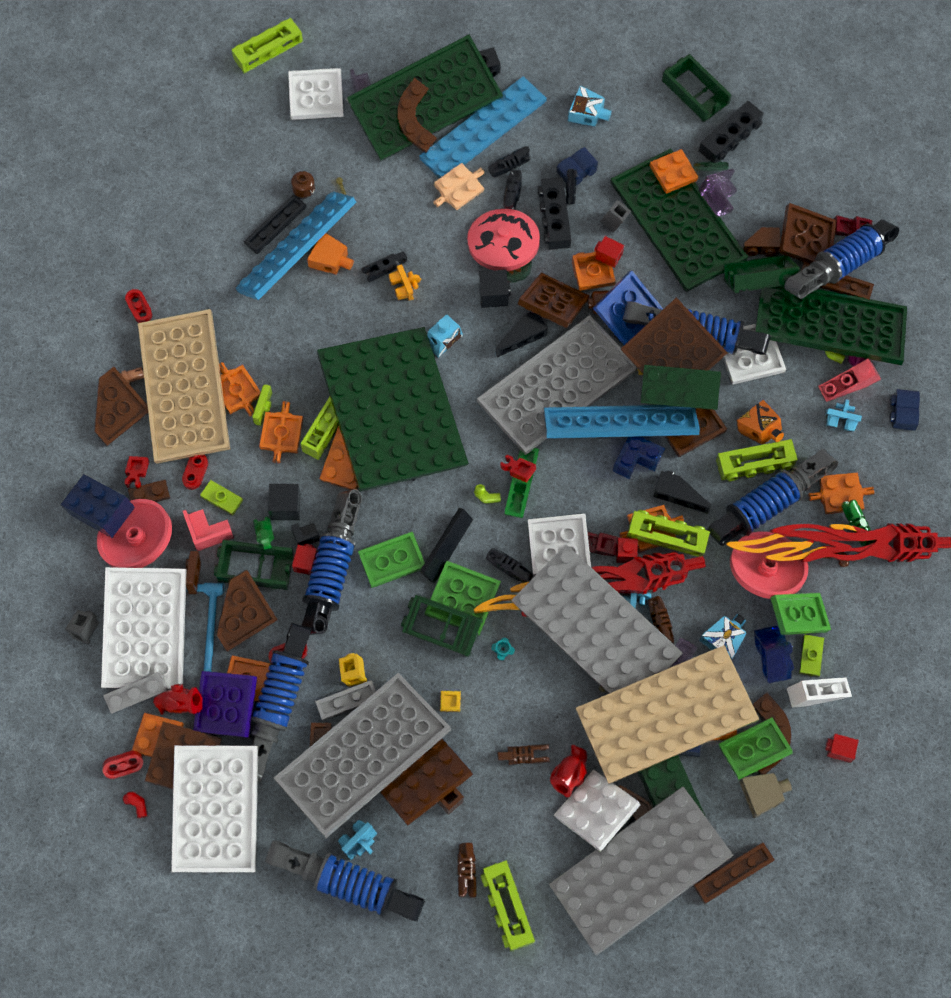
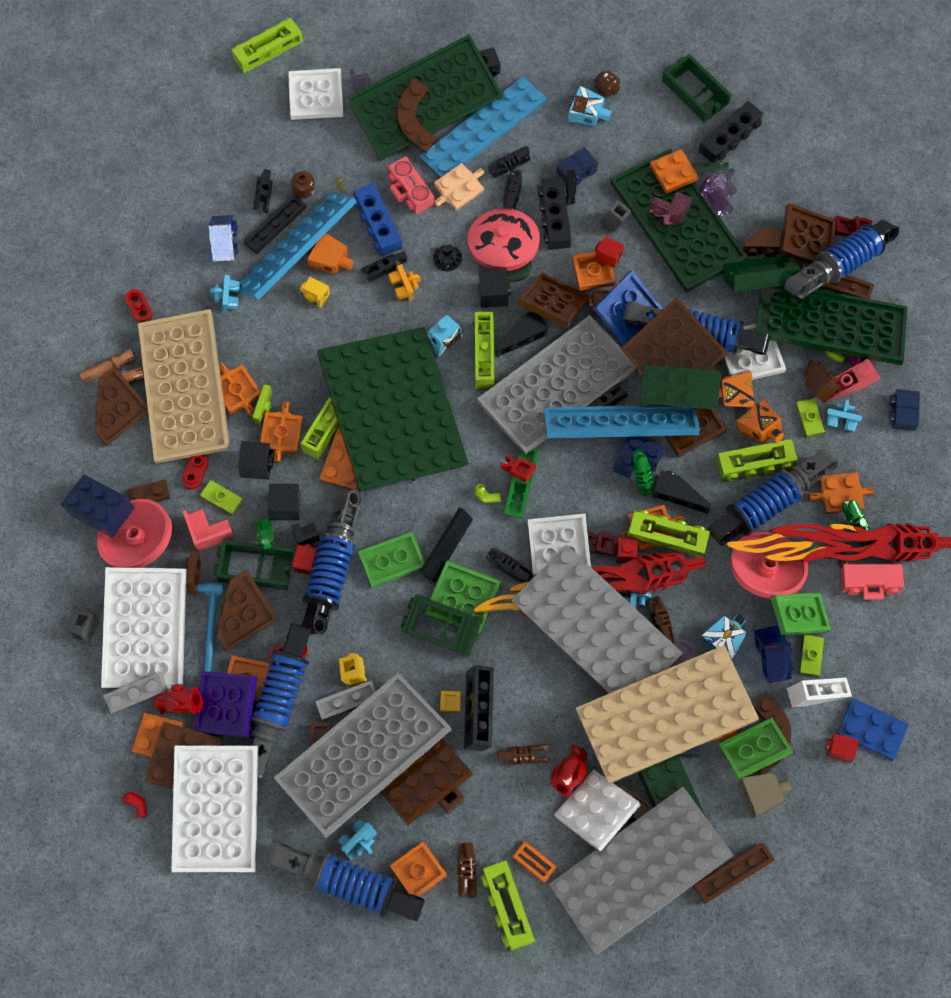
(101, 368): none -> nougat pin
(123, 764): red plate -> none
(135, 469): red plate -> none
(222, 233): none -> clear blue brick
(231, 286): none -> medium azure hips
(255, 460): none -> black head
(263, 190): none -> black hinge
(315, 291): none -> yellow brick
(369, 196): none -> blue brick
(413, 187): none -> coral piece
(418, 870): none -> orange plate
(448, 264): none -> black gear
(479, 708): none -> black brick
(484, 350): none -> lime brick
(504, 642): teal plate -> none
(539, 866): none -> orange tile
(607, 83): none -> reddish brown head
(607, 398): none -> black hinge
(643, 473): none -> green hinge
(672, 212): none -> clear pink brick
(737, 389): none -> orange torso
(810, 417): none -> lime plate
(819, 382): none -> reddish brown slope
(866, 577): none -> coral piece
(873, 729): none -> blue plate

